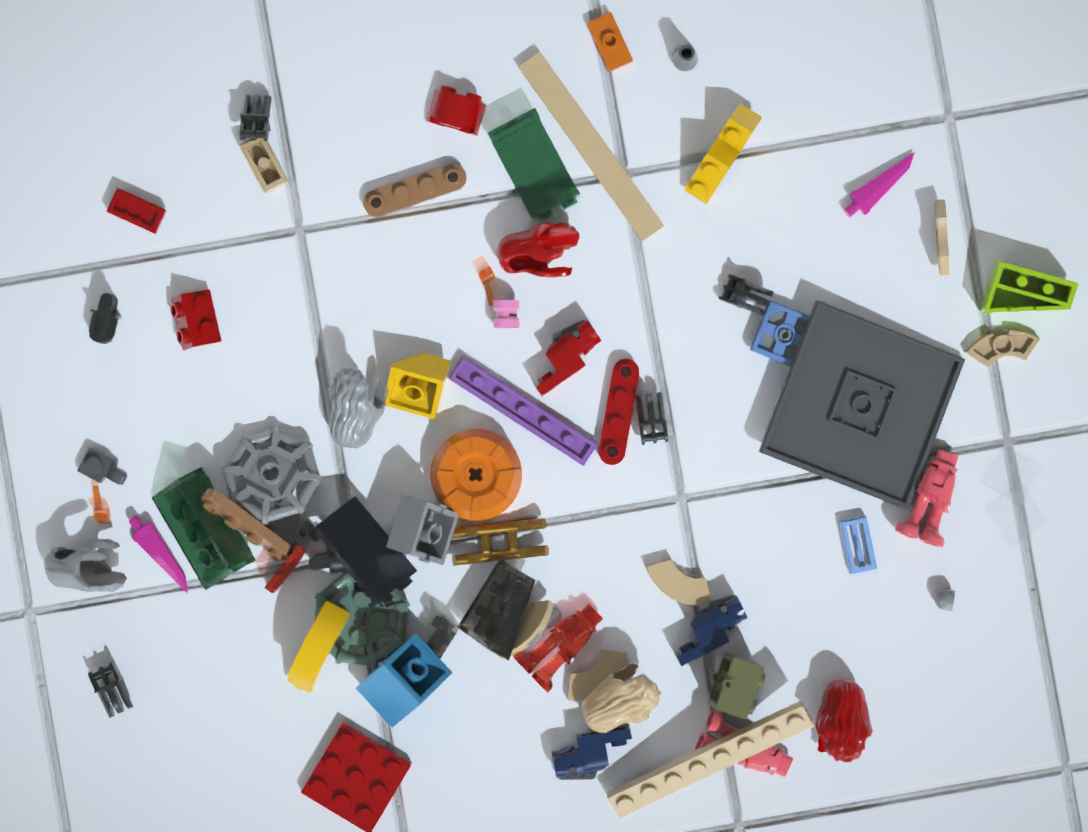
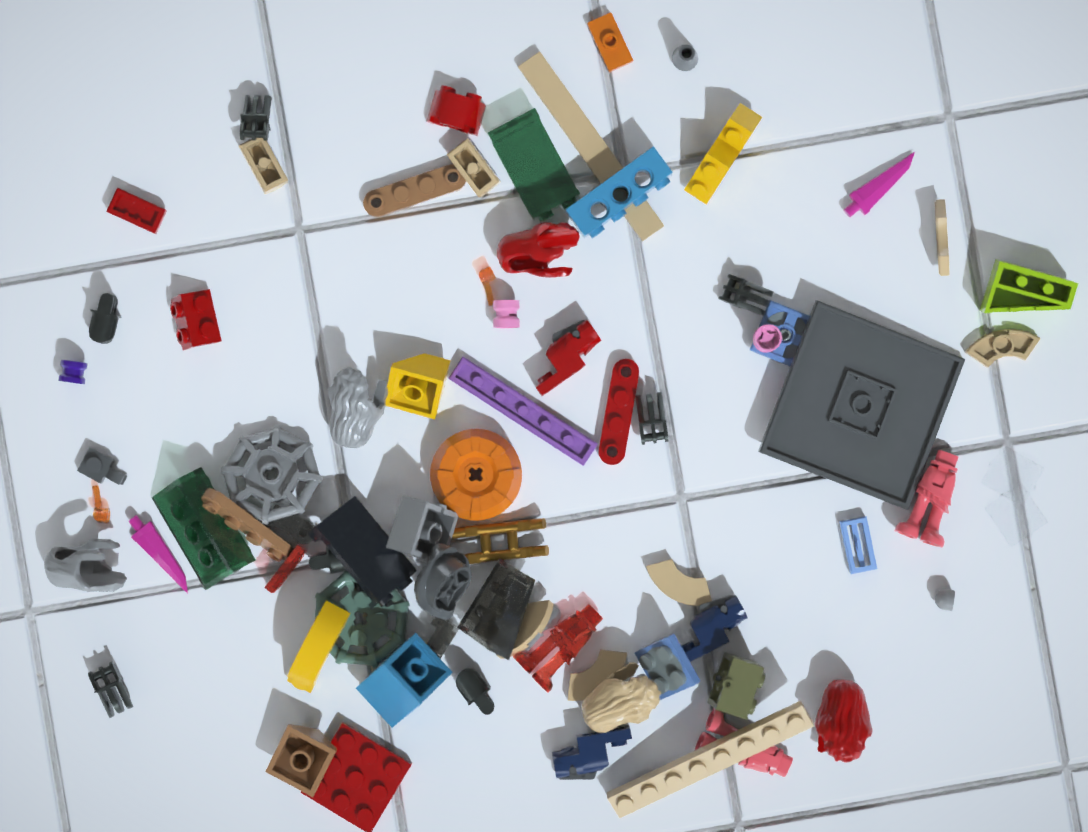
(72, 372): none -> dark purple wheel
(302, 758): none -> medium nougat slope
(442, 581): none -> dark grey piece
(474, 168): none -> tan brick
(475, 690): none -> pearl dark grey arm
(648, 163): none -> dark azure brick
(667, 666): none -> piece
(769, 335): none -> bright pink wheel

